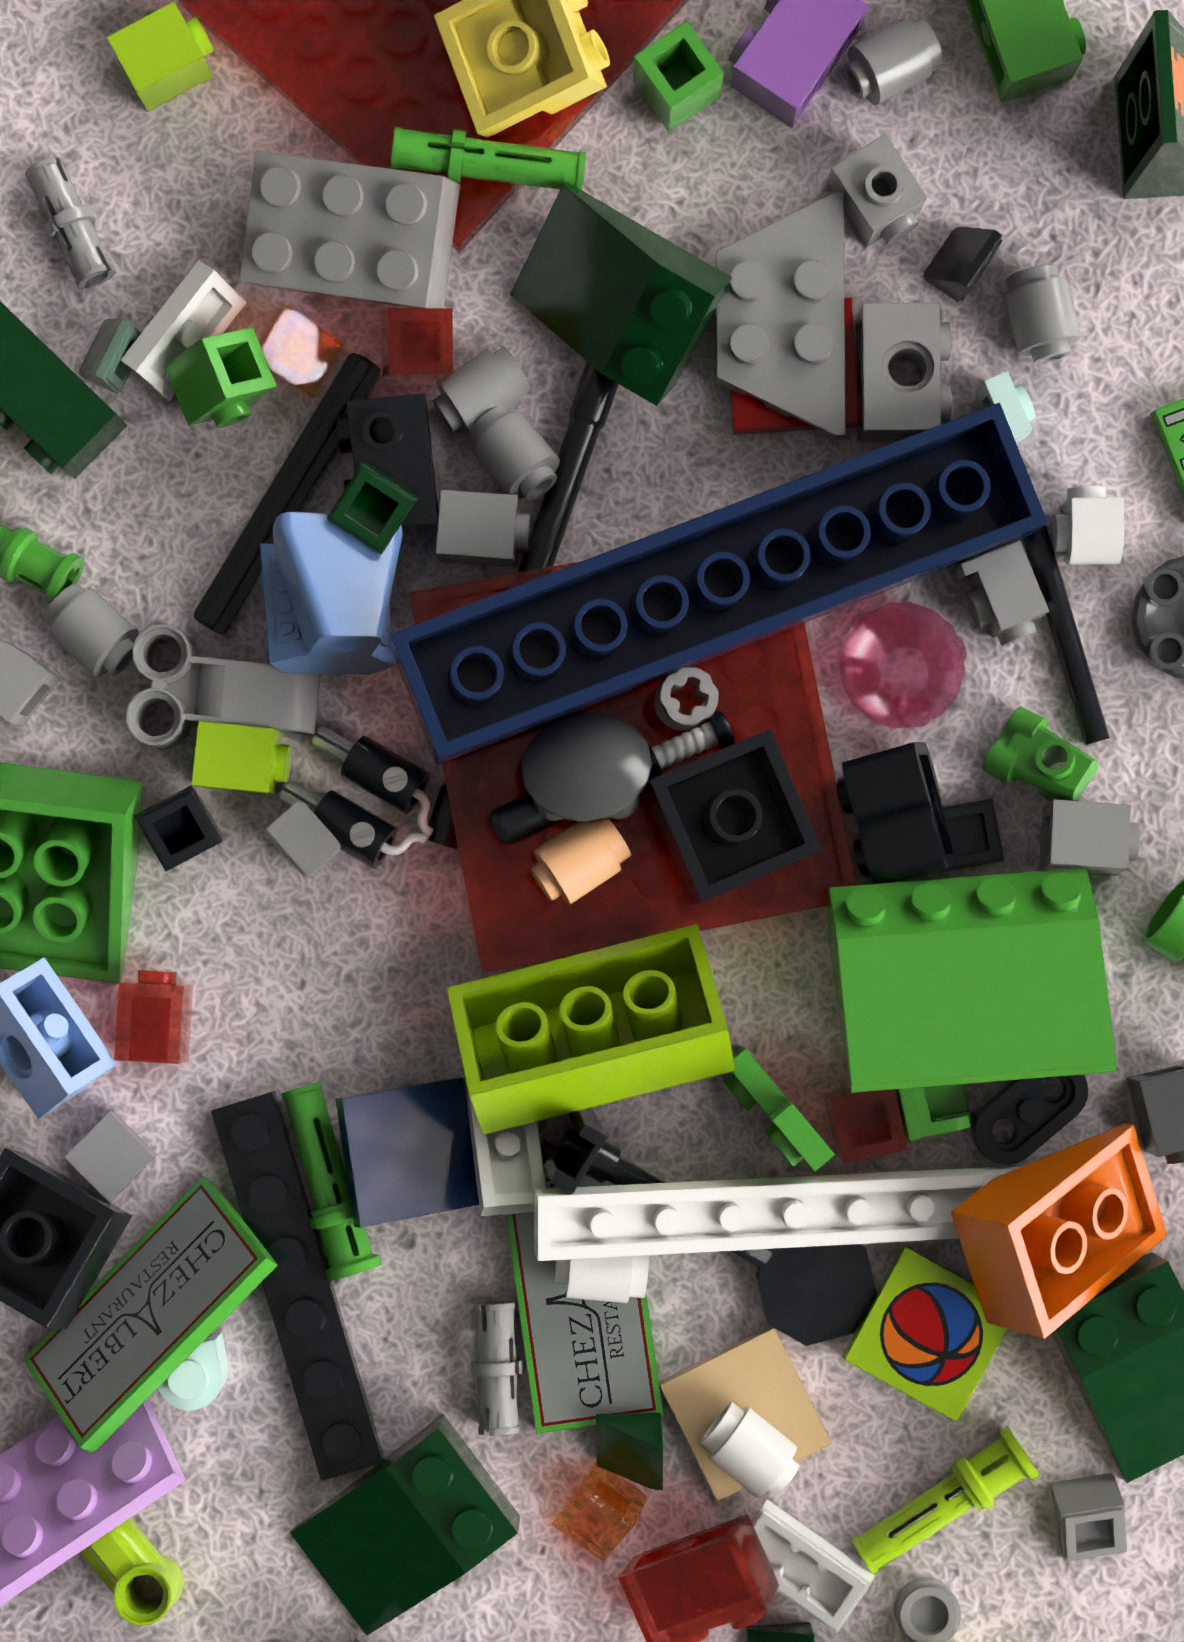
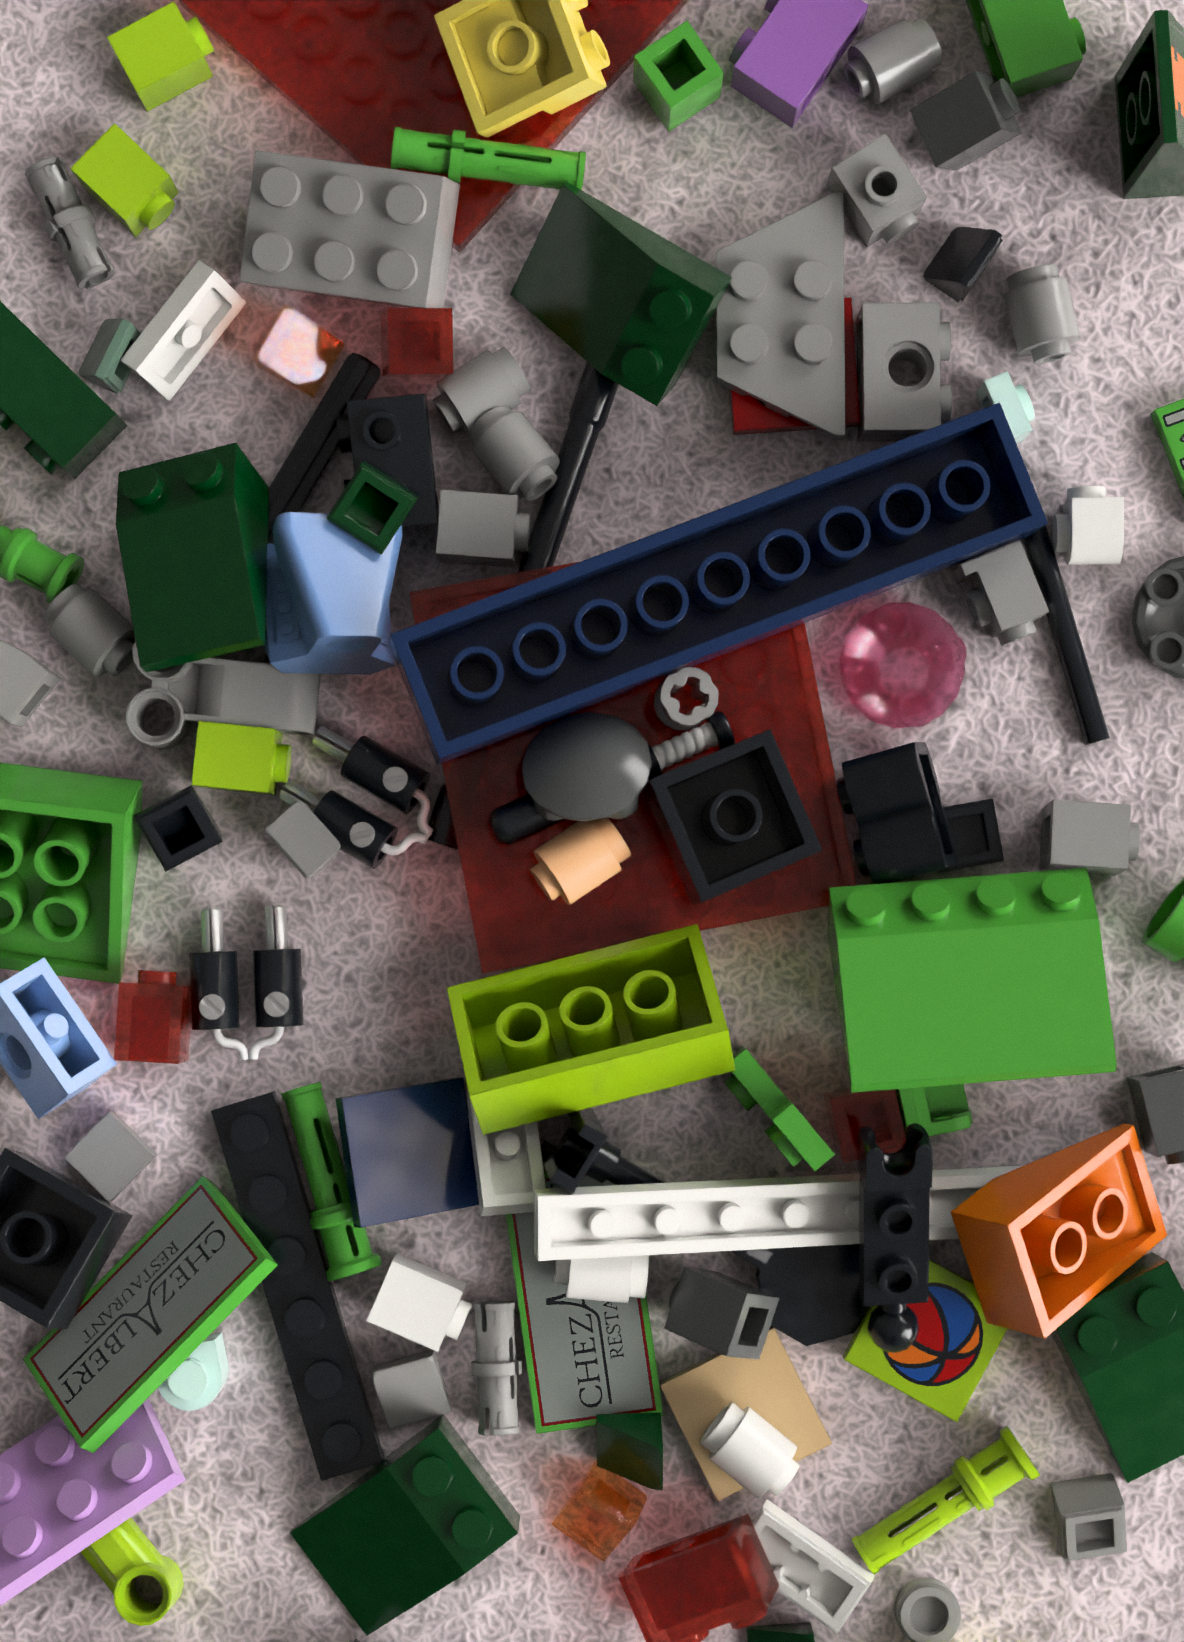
(126, 181): none -> lime brick
(194, 555): none -> dark green slope
(216, 982): none -> black piece
(221, 378): bright green brick -> none
(411, 1388): none -> light grey slope
(420, 1303): none -> white brick
(721, 1313): none -> dark grey brick
(894, 1234): none -> black plate
(967, 120): none -> dark grey brick
(1028, 752): bright green plate -> none
(1031, 1115): black plate -> none

